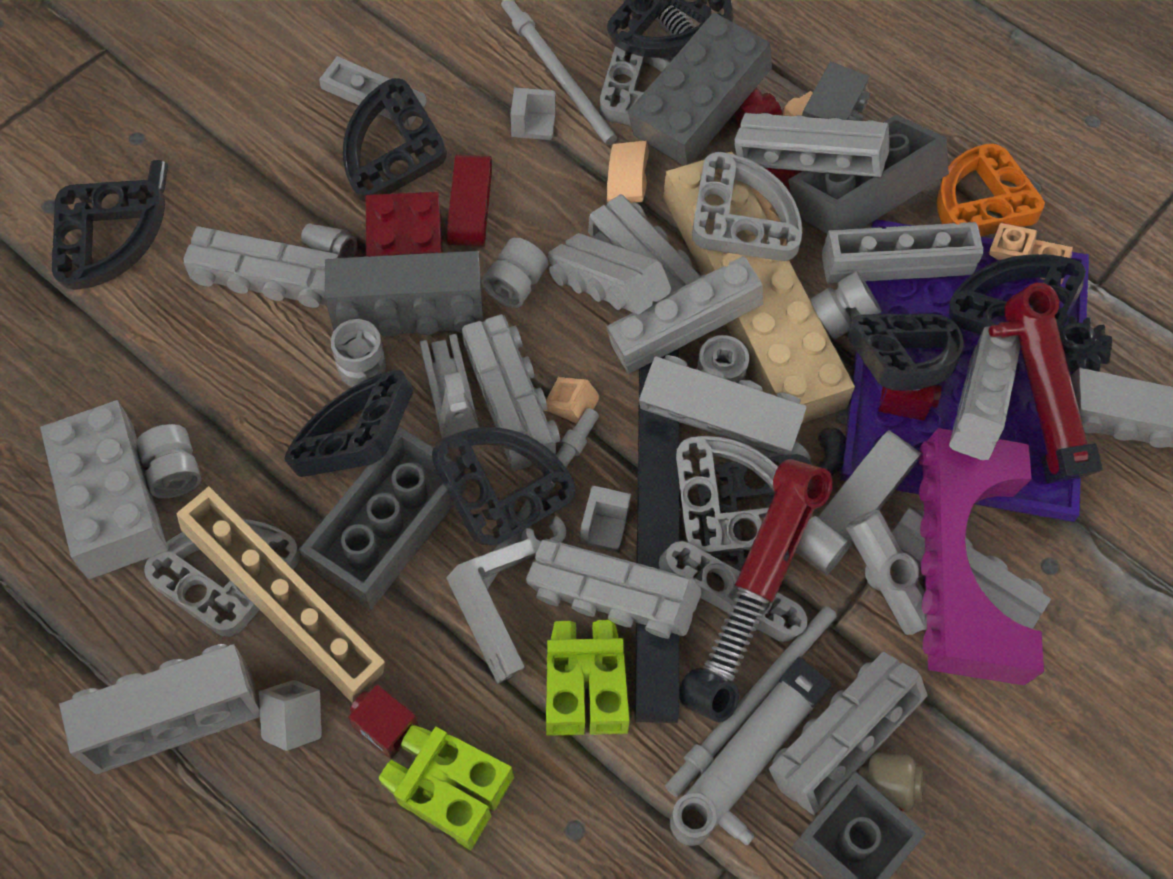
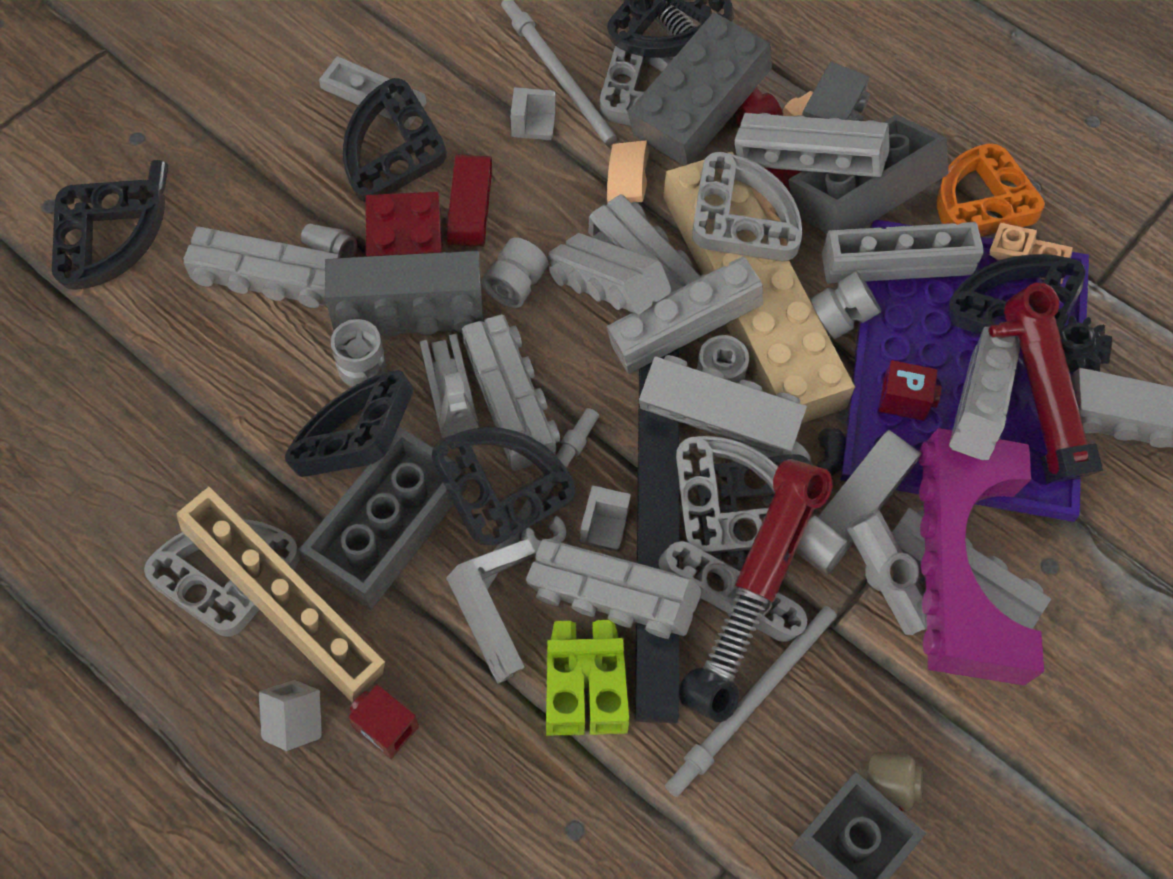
(102, 490): light grey brick -> none
(160, 709): light grey brick -> none
(169, 461): light grey wheel -> none
(432, 780): lime hips -> none
(571, 398): light nougat slope -> none
(748, 754): light grey piece -> none
(847, 732): light grey brick -> none
(882, 341): black beam -> none

